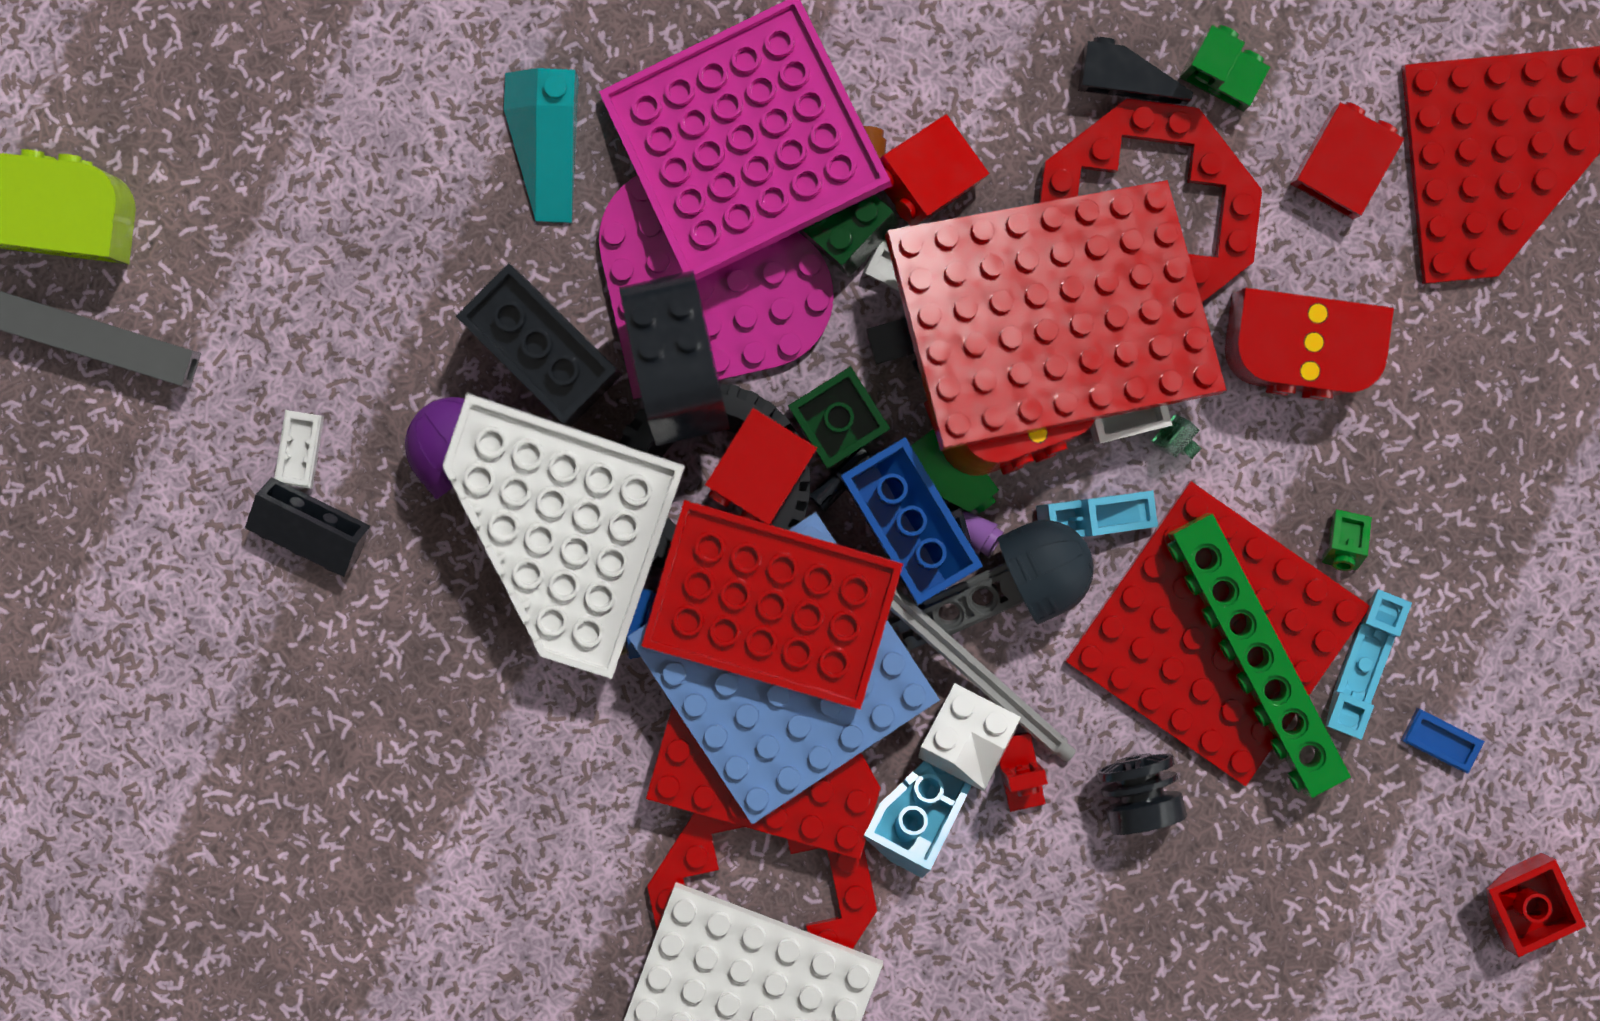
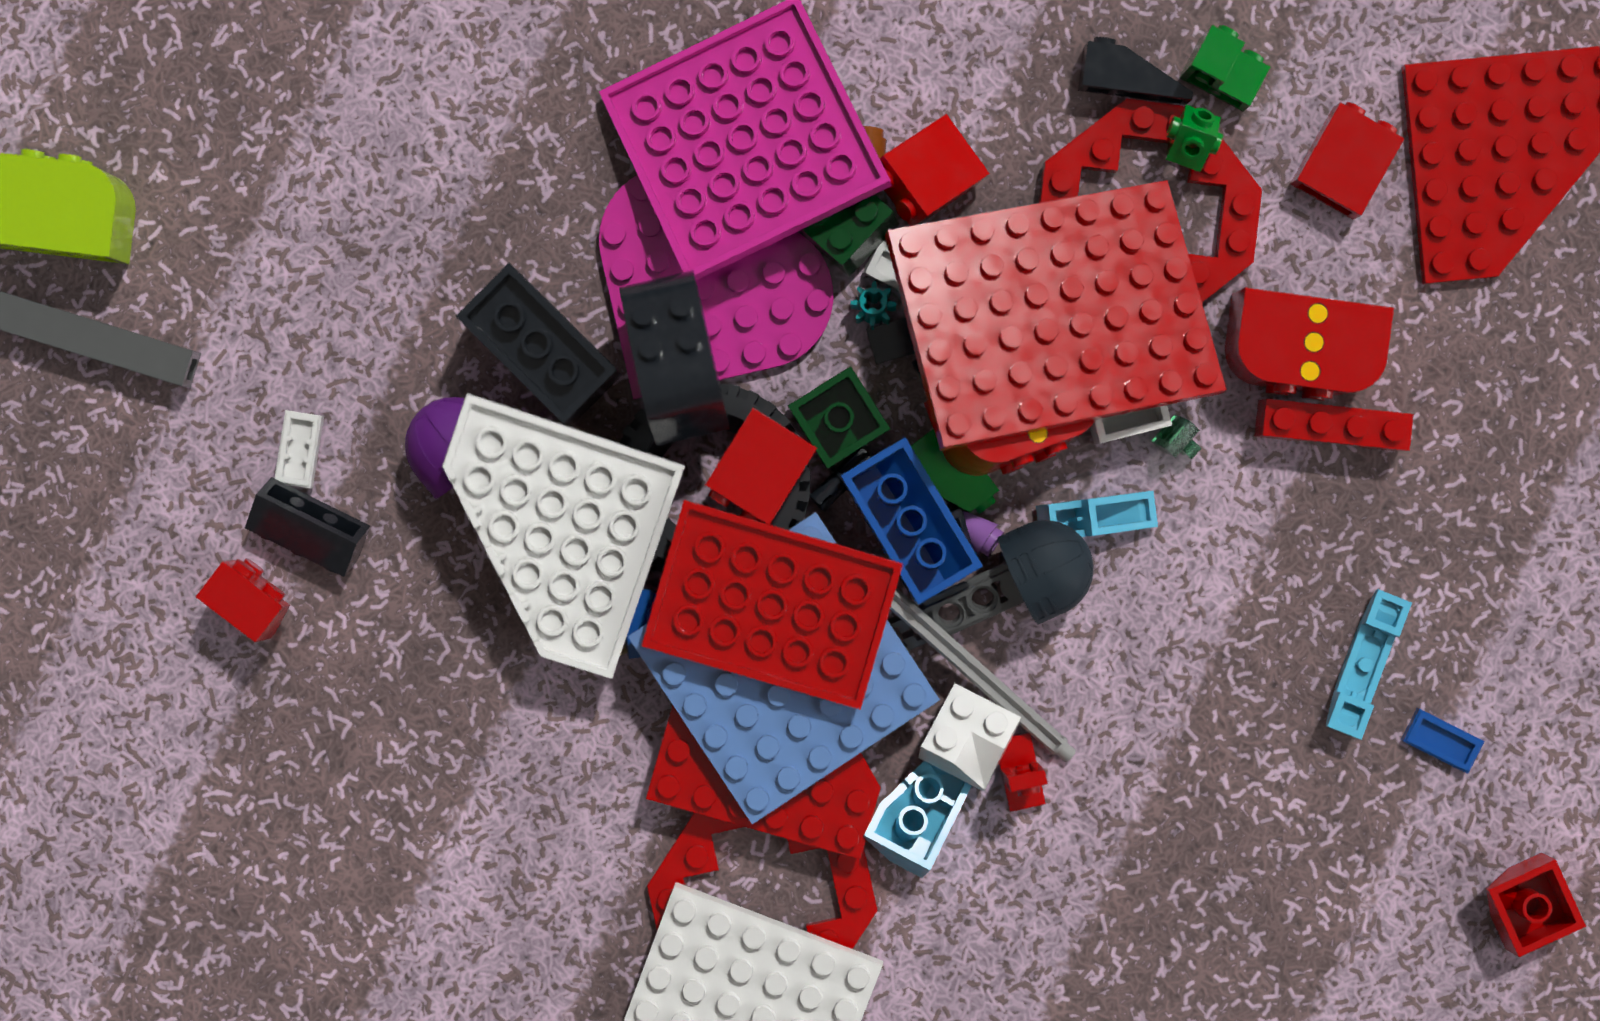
(245, 599): none -> red slope
(543, 128): teal wedge -> none
(873, 315): none -> teal gear
(1142, 801): black wheel -> none
(1167, 661): red plate -> none
(1193, 137): none -> green brick
(1327, 765): green brick -> none
(1333, 425): none -> red arch
(1348, 540): green bracket -> none

